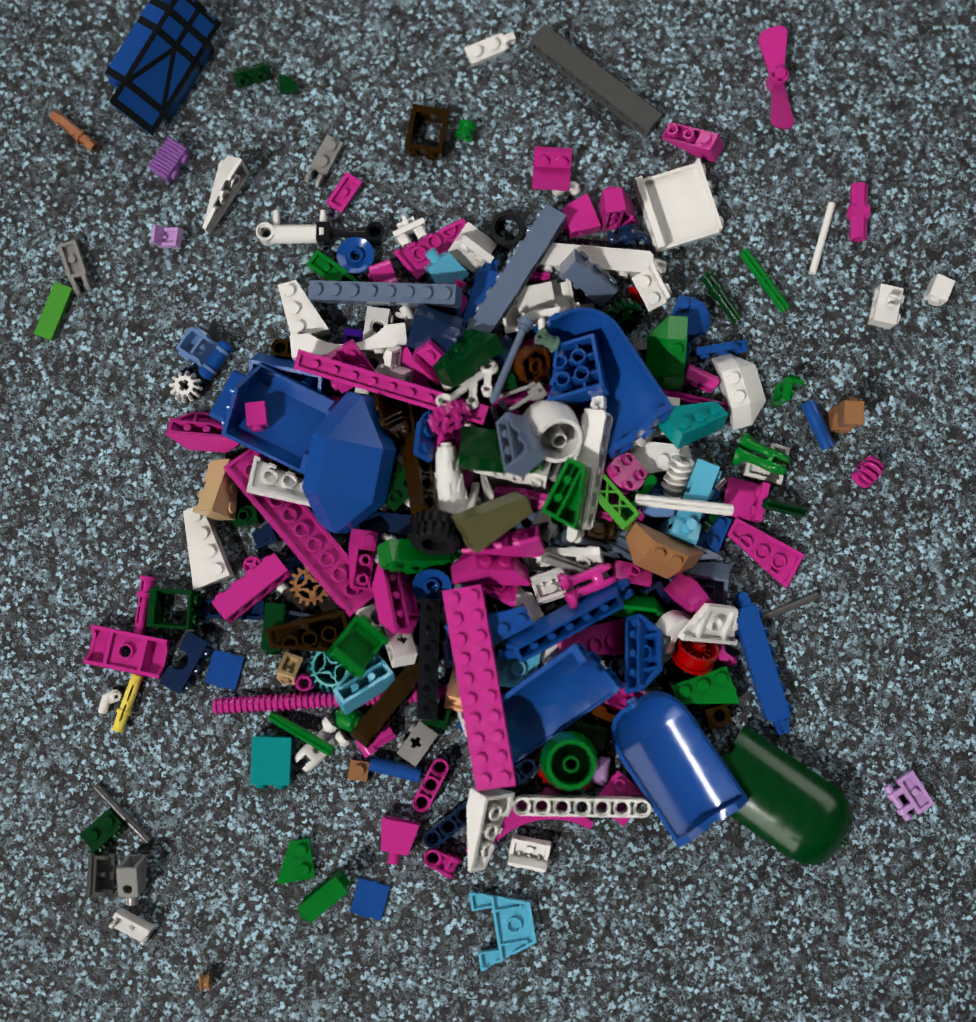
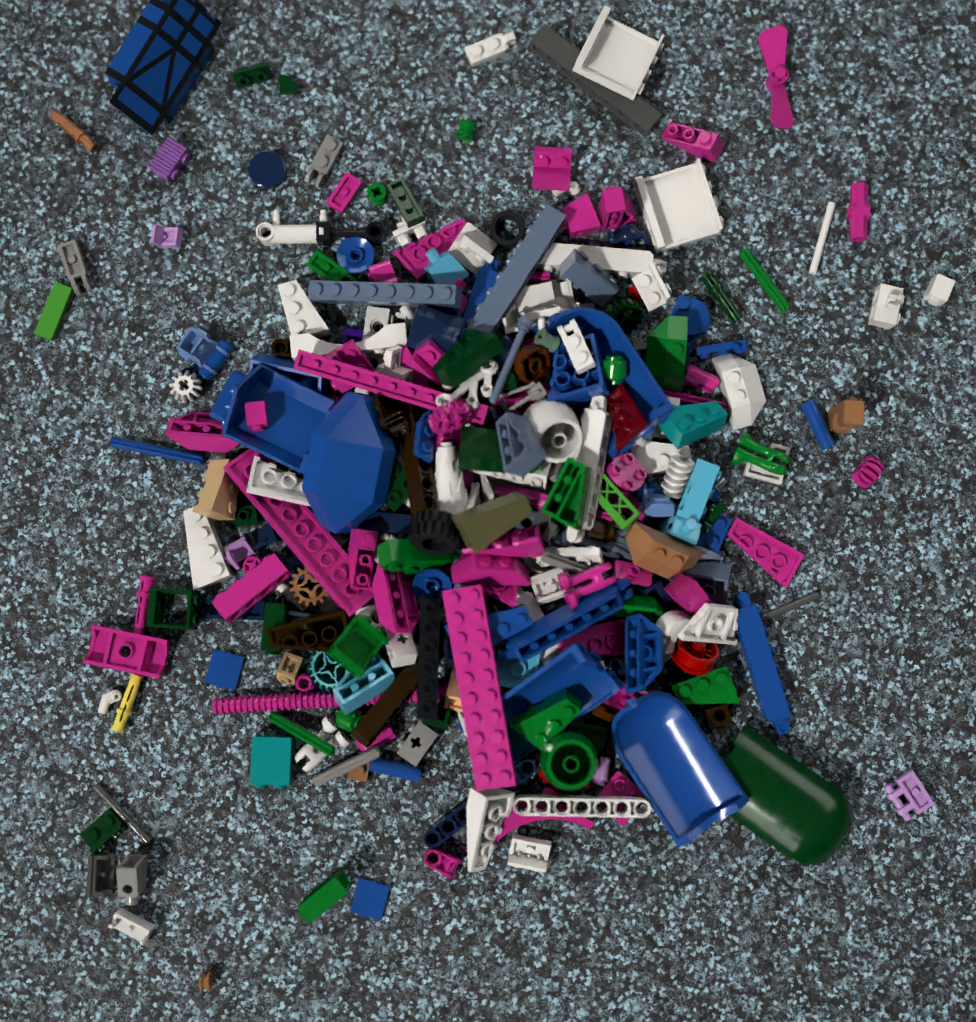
(157, 450): none -> blue axle
(196, 649): dark blue arch -> none
(228, 181): white wedge -> none
(237, 552): none -> lavender bracket
(267, 170): none -> dark blue tile
(298, 862): green wing -> none
(346, 766): none -> light grey axle
(378, 198): none -> green wheel
(397, 837): dark pink torso -> none
(405, 202): none -> dark green tile
(424, 791): dark pink beam -> none
(432, 115): dark brown window -> none
(512, 925): medium azure wing -> none
(547, 718): none -> green wedge
(576, 347): none -> white plate
(614, 369): none -> green head
(617, 56): none -> white panel
(626, 416): none -> dark red wing
(645, 488): green hinge -> none
(684, 504): white axle -> none
(724, 657): dark pink arm -> none
(746, 498): dark pink bracket -> none
(783, 507): dark green axle -> none
(785, 389): green bracket -> none

